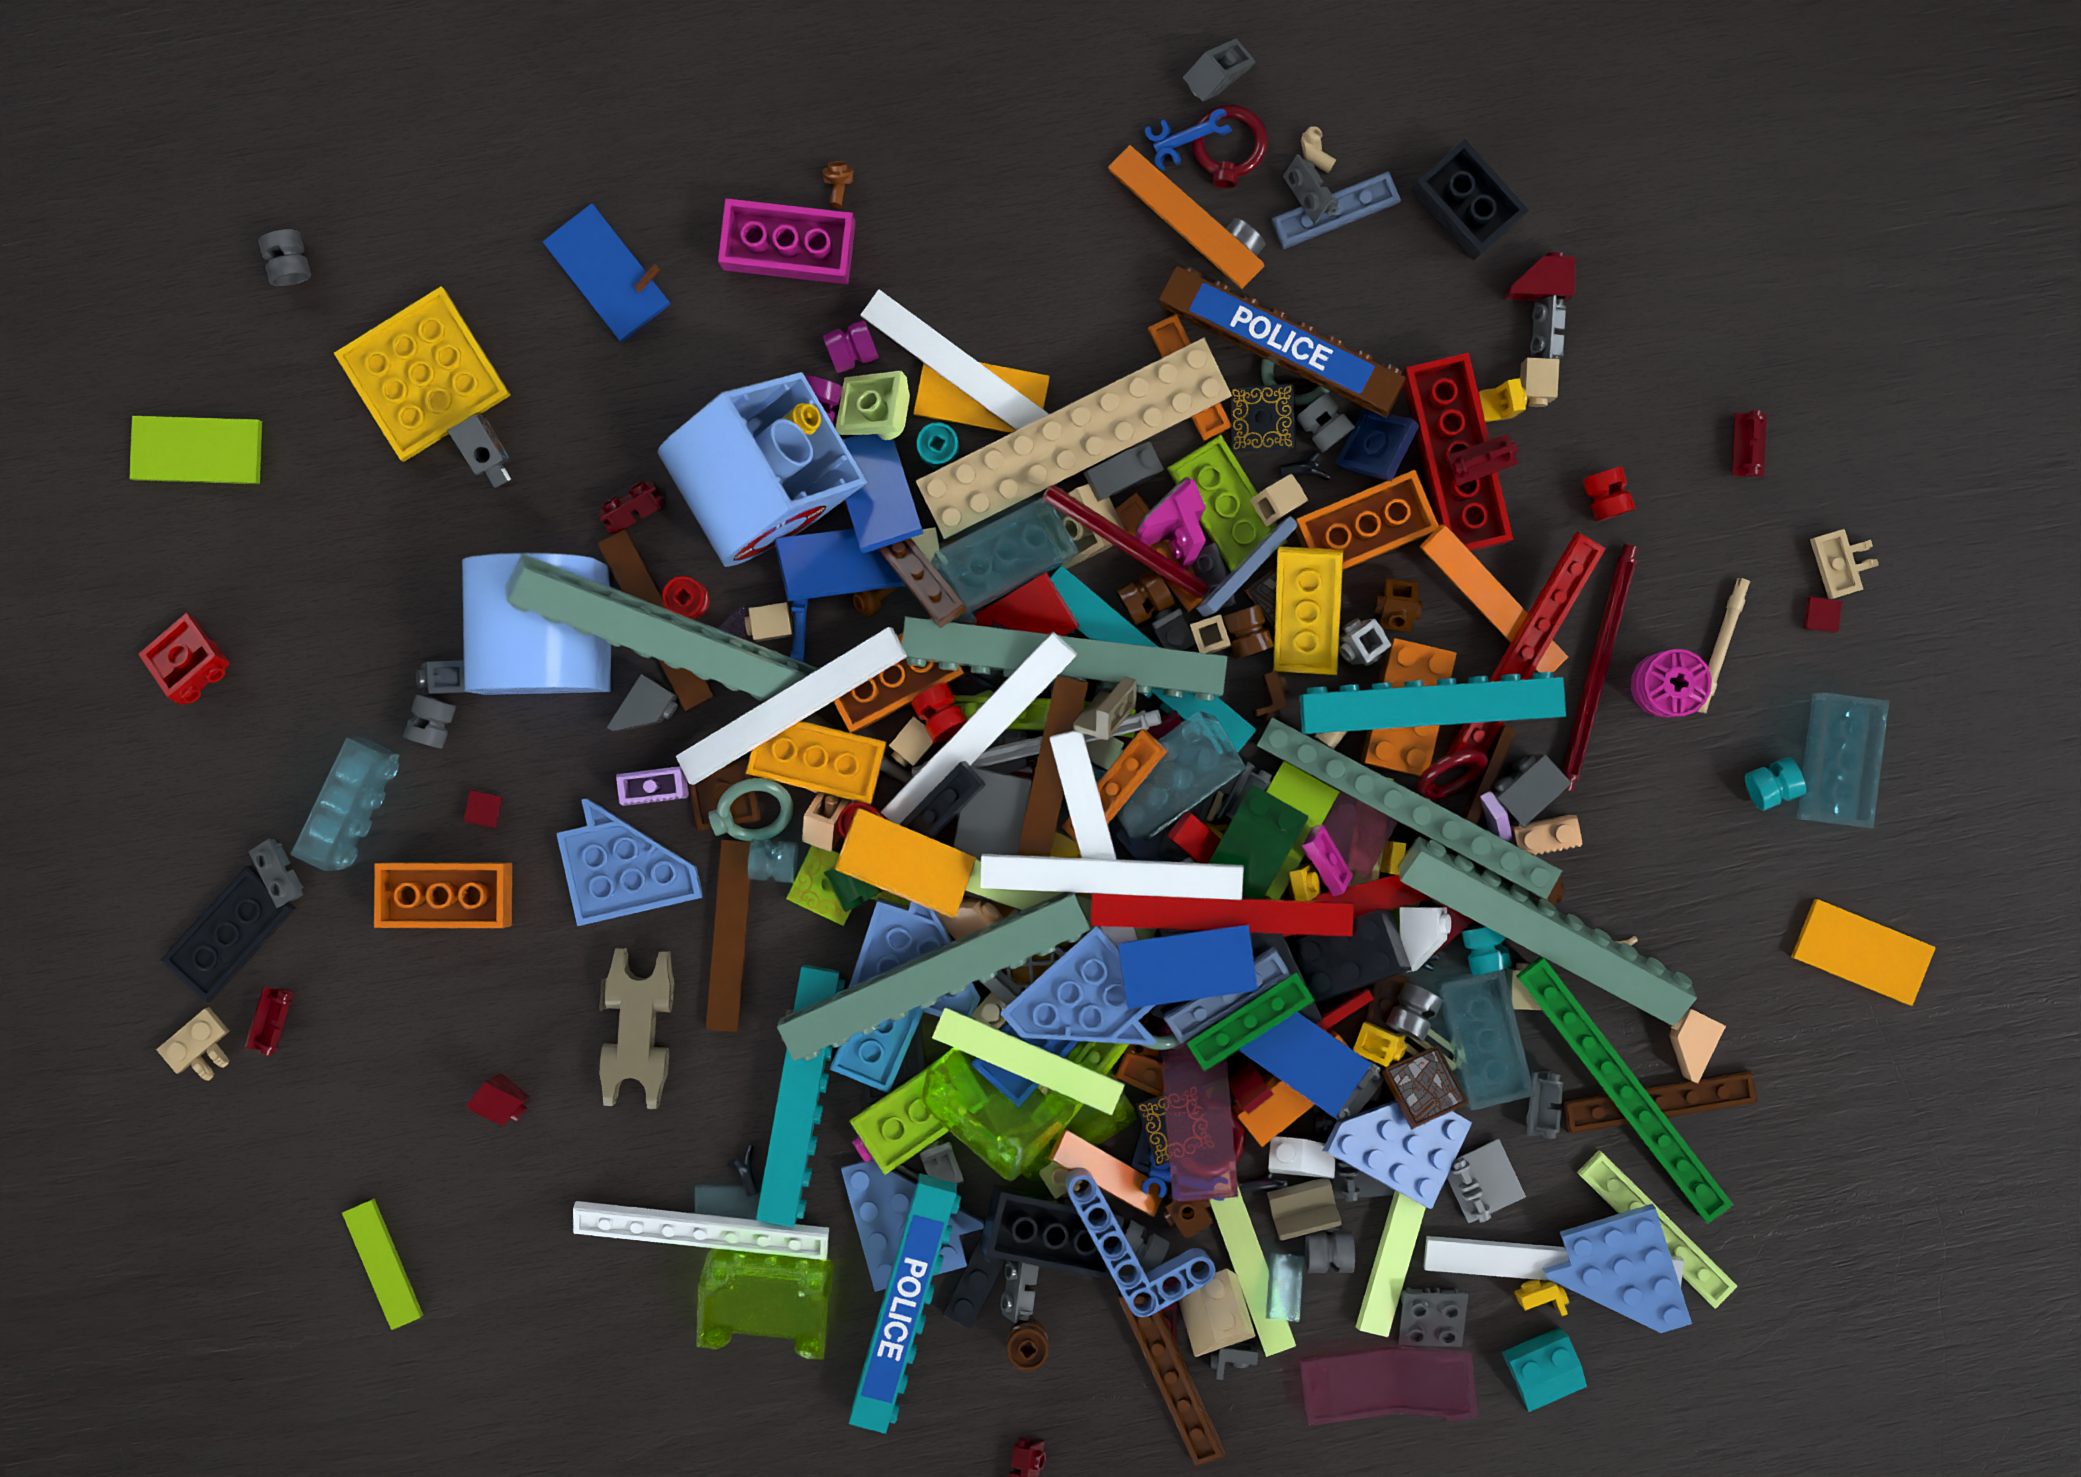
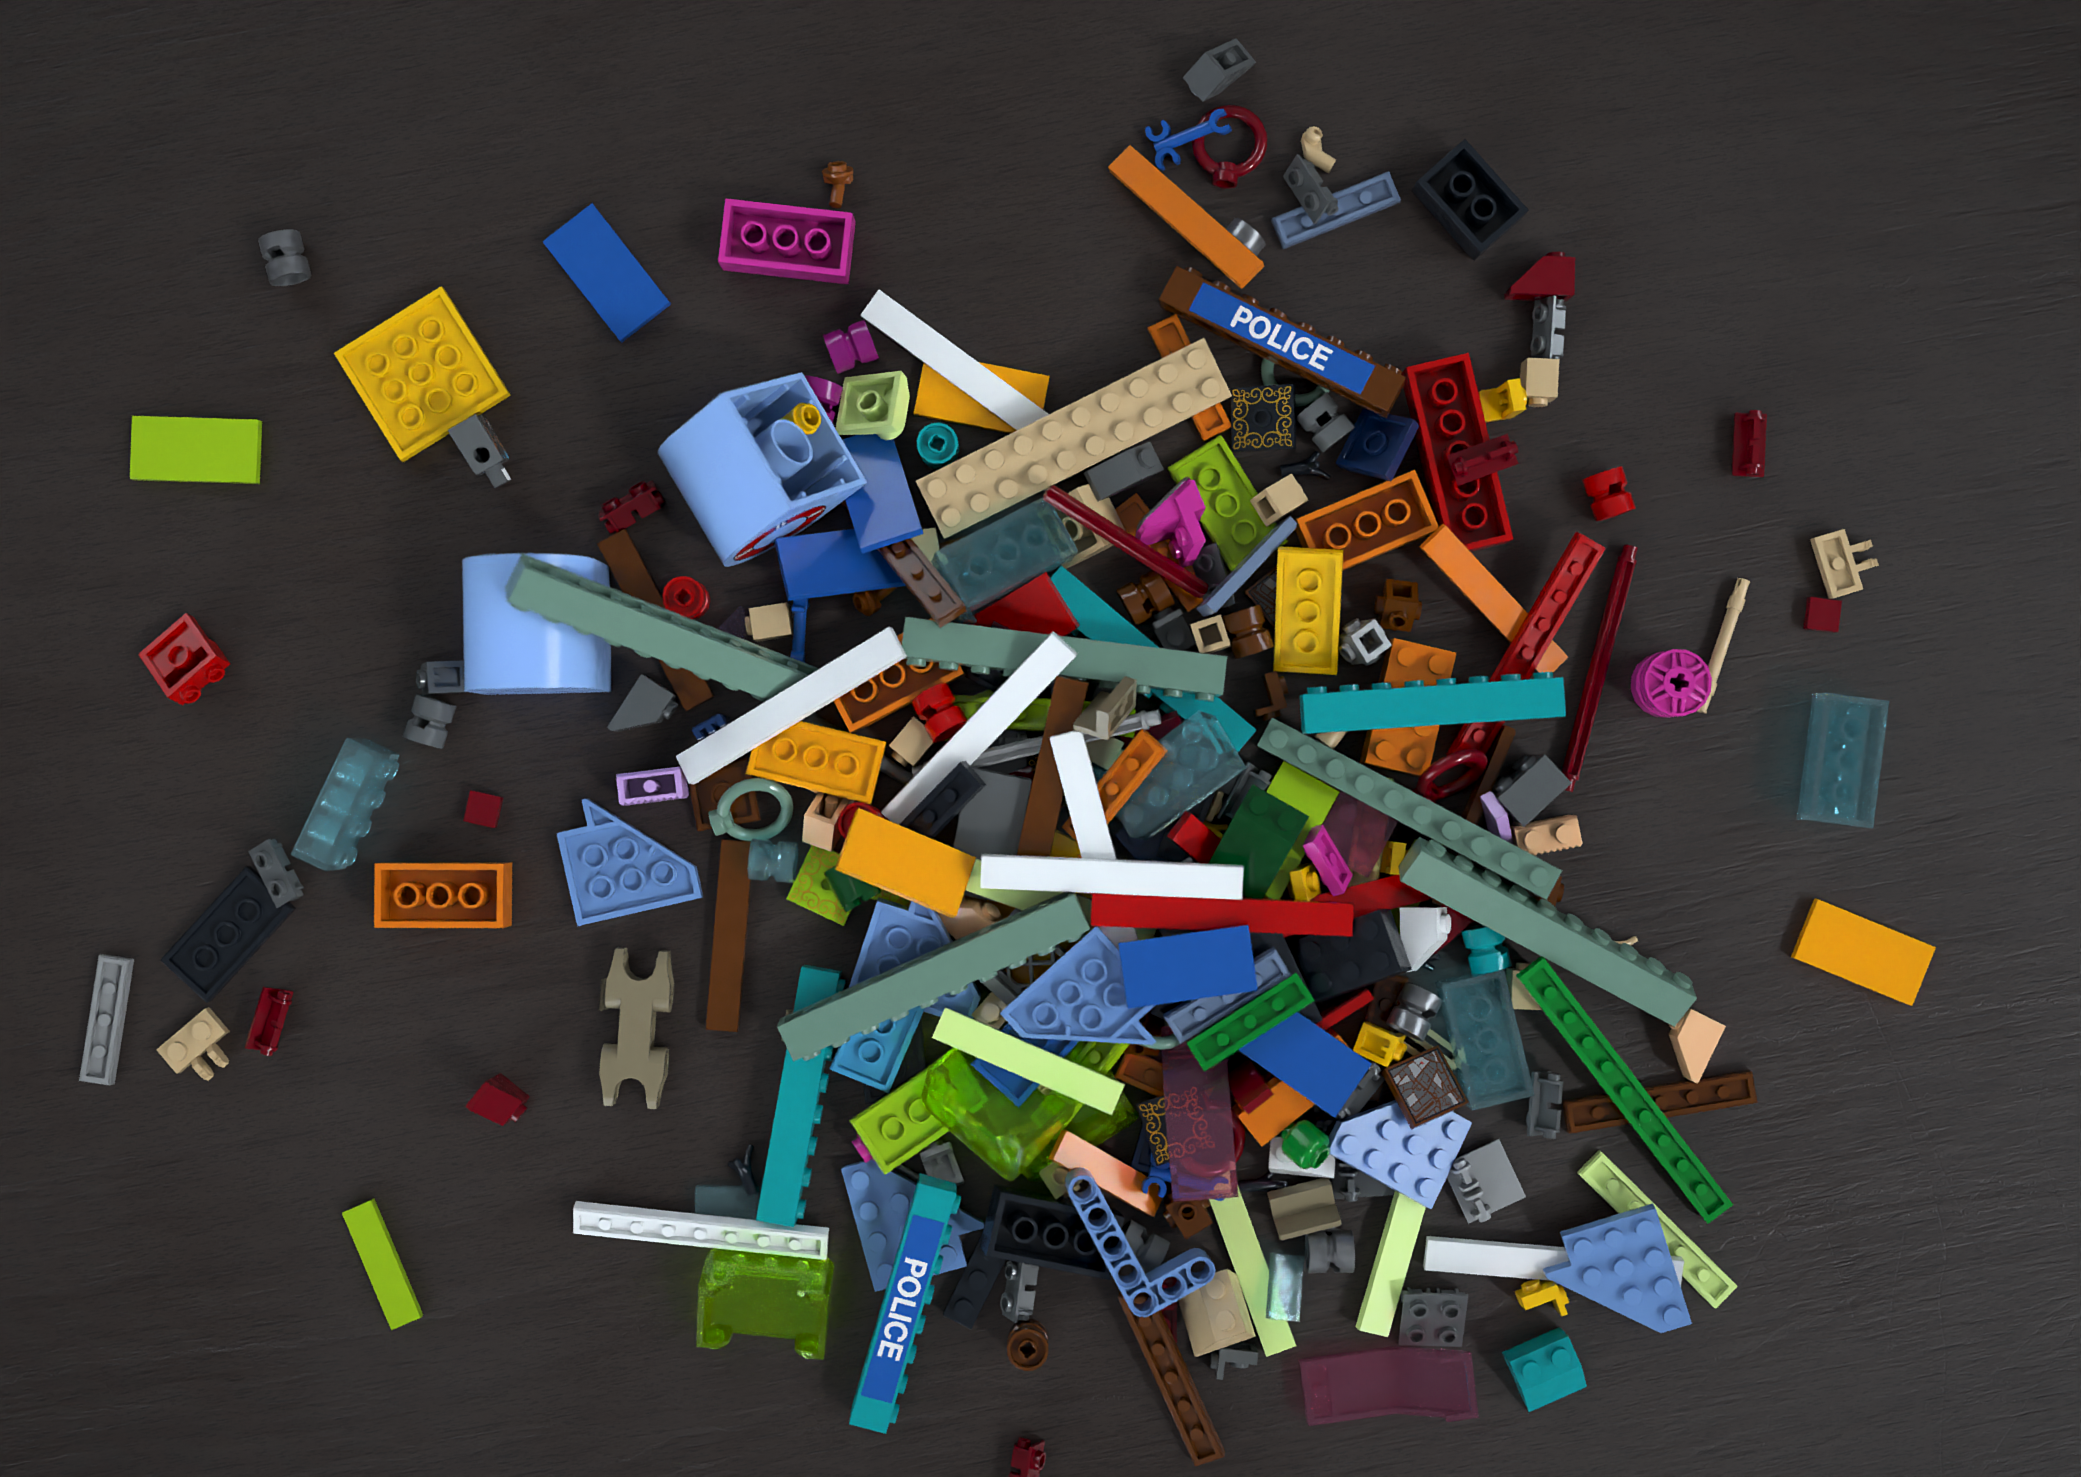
(106, 1019): none -> light grey tile
(647, 278): dark orange leg -> none
(710, 726): none -> dark blue tile
(1305, 1144): none -> green head
(1772, 784): teal wheel -> none

